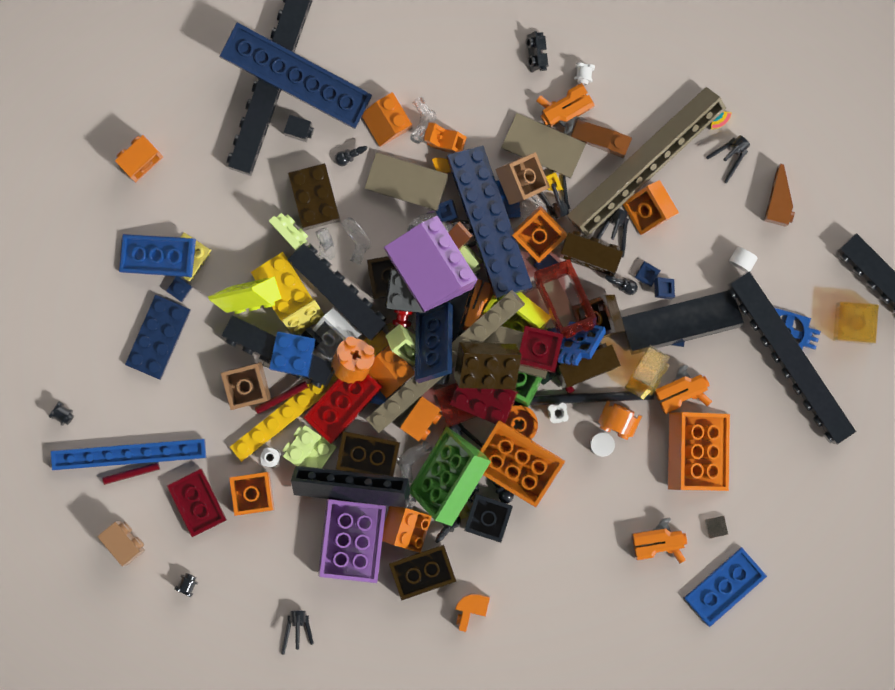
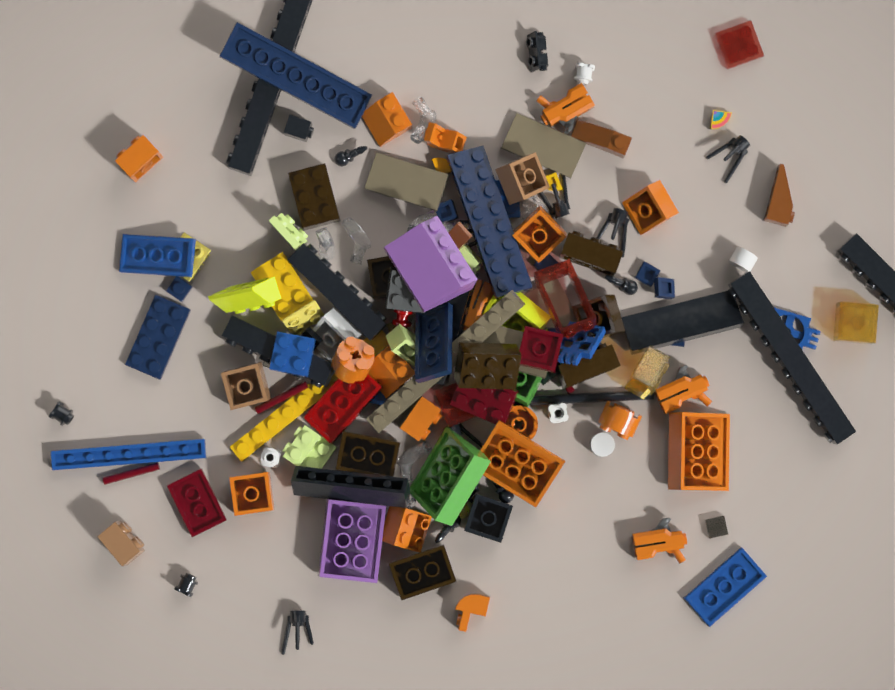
(646, 161): dark tan brick -> none
(739, 44): none -> clear red plate

